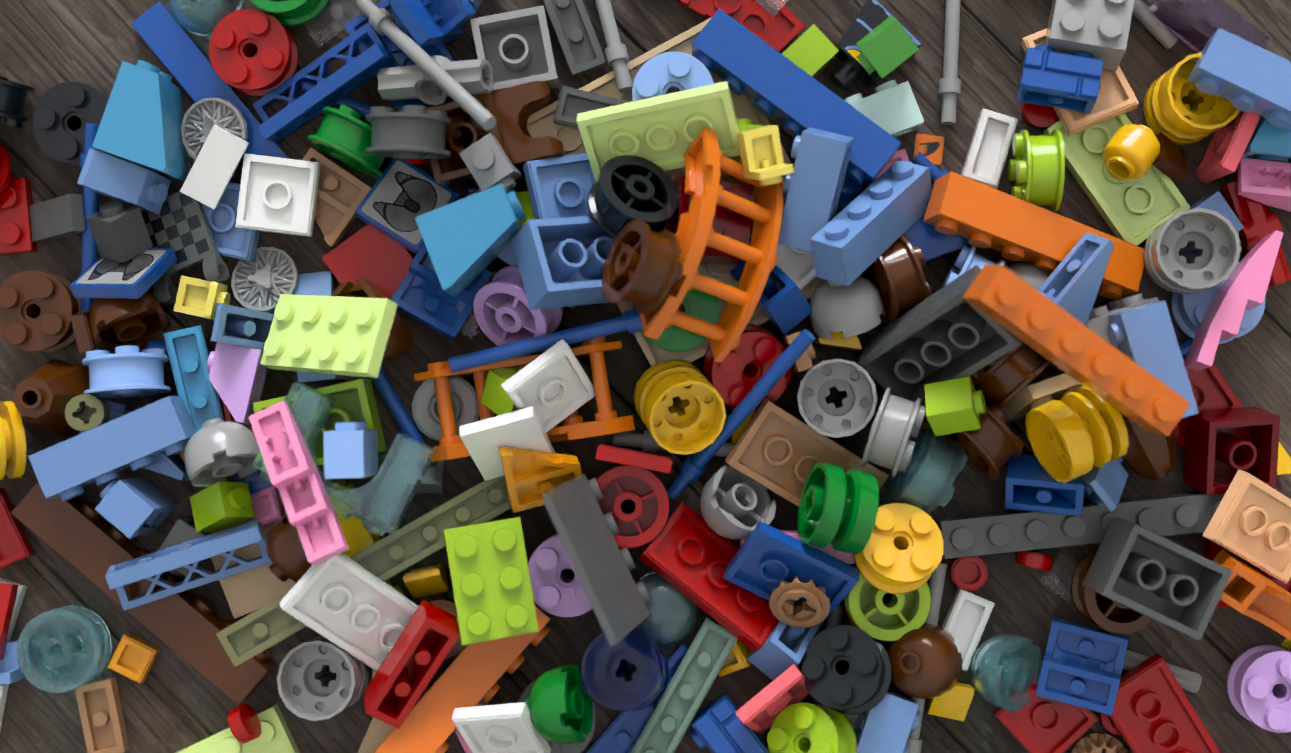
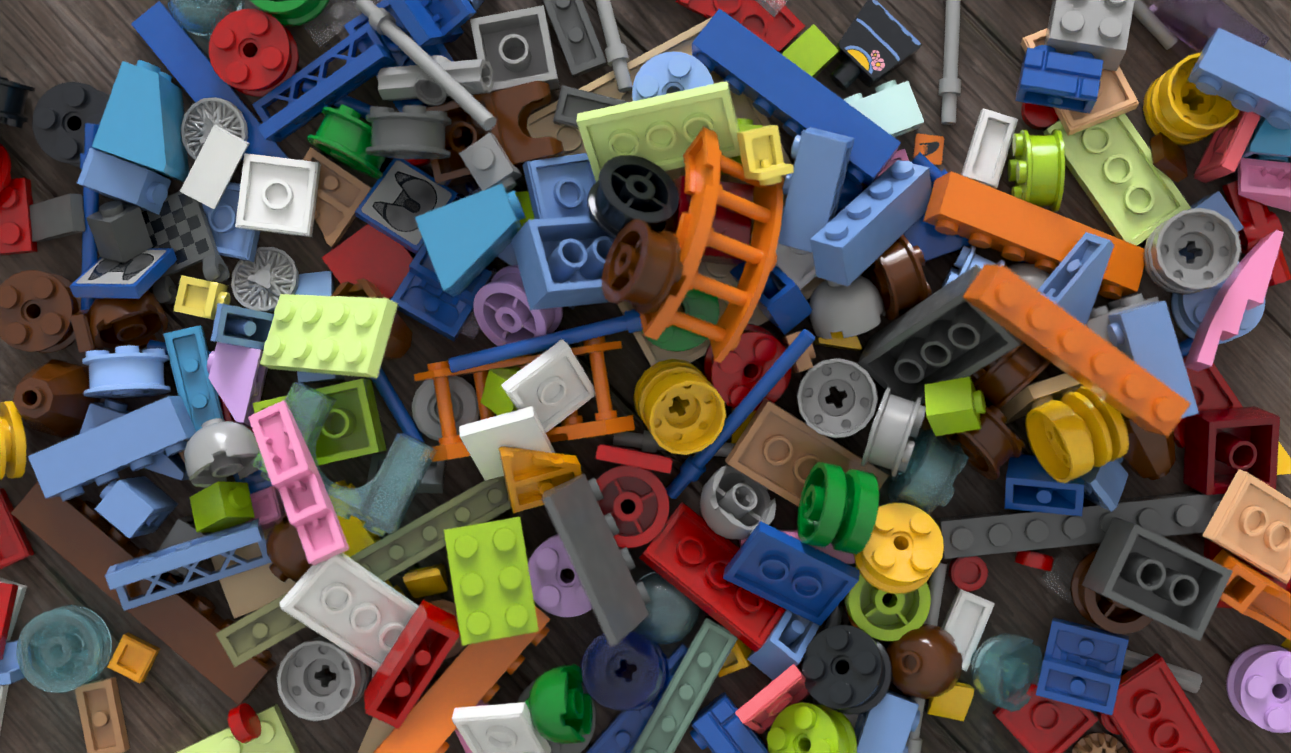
(95, 412): olive wheel -> none
(350, 451): light blue brick -> none
(807, 613): medium nougat gear -> none
(885, 47): bright green brick -> none
(1131, 151): yellow head -> none

